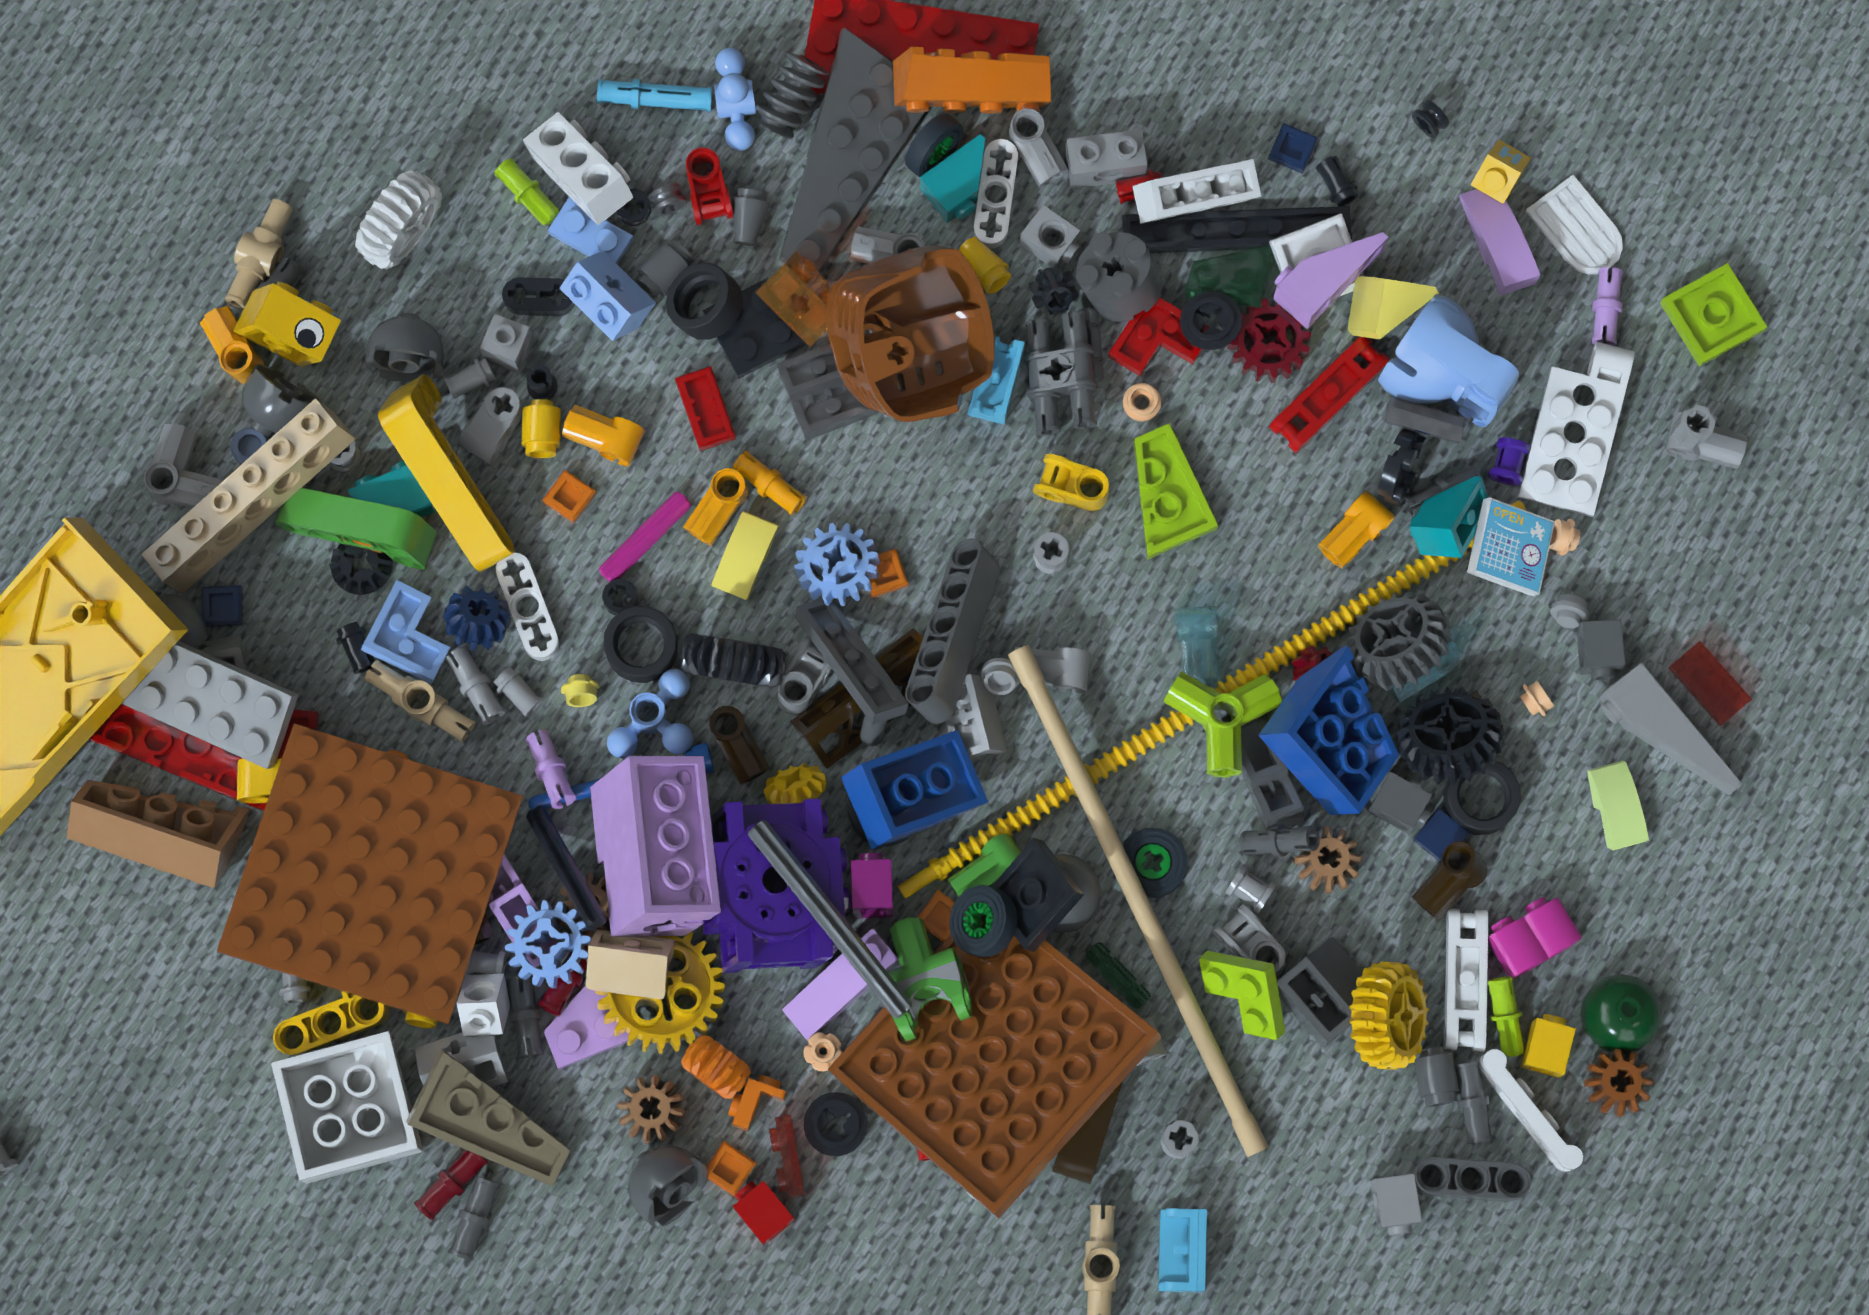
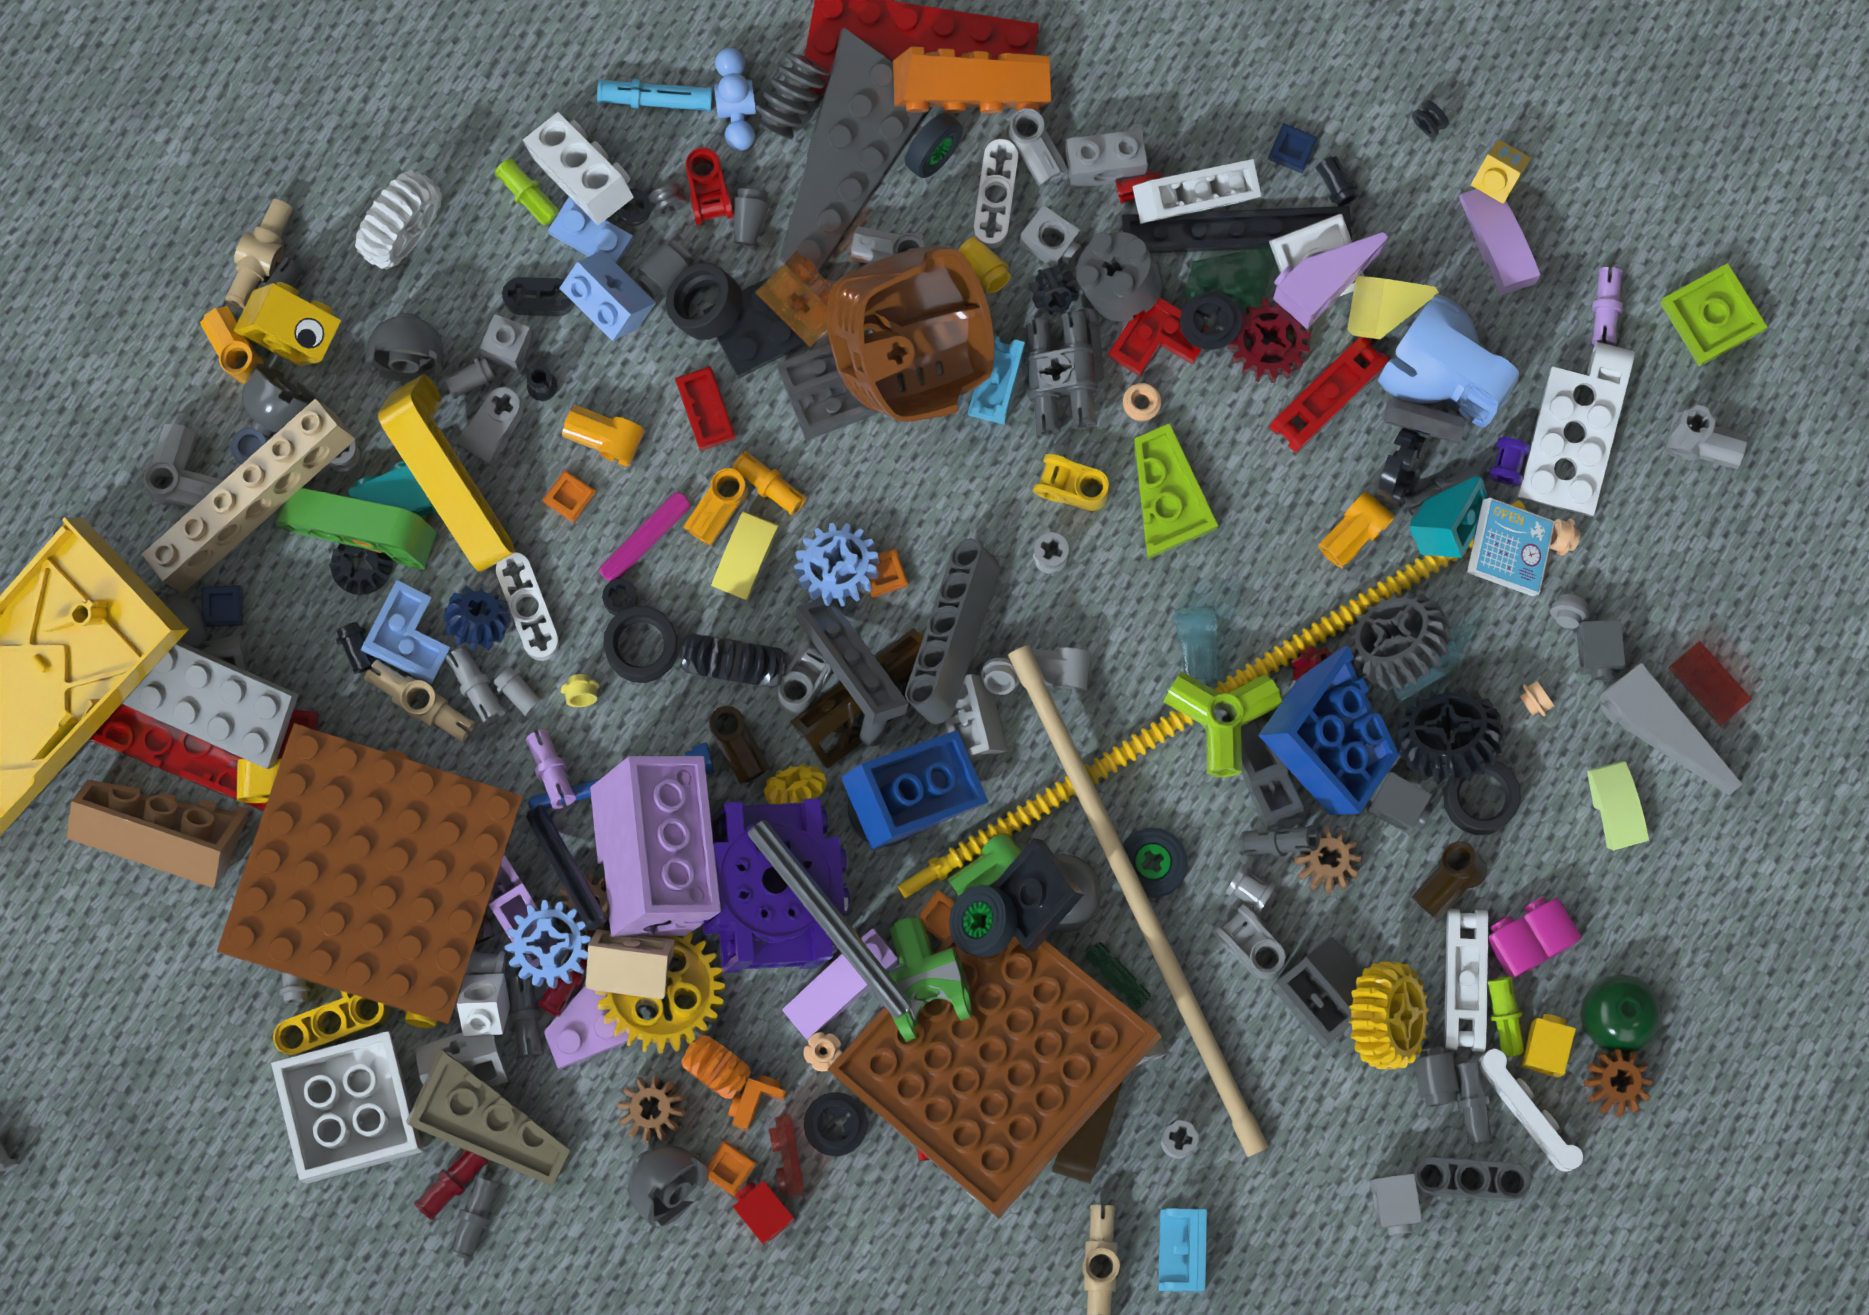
(541, 429): yellow brick -> none
(675, 737): light blue piece -> none
(871, 886): magenta brick -> none
(956, 181): teal slope -> none
(1254, 987): lime plate -> none
(1439, 834): dark blue tile -> none
(1577, 227): white window -> none

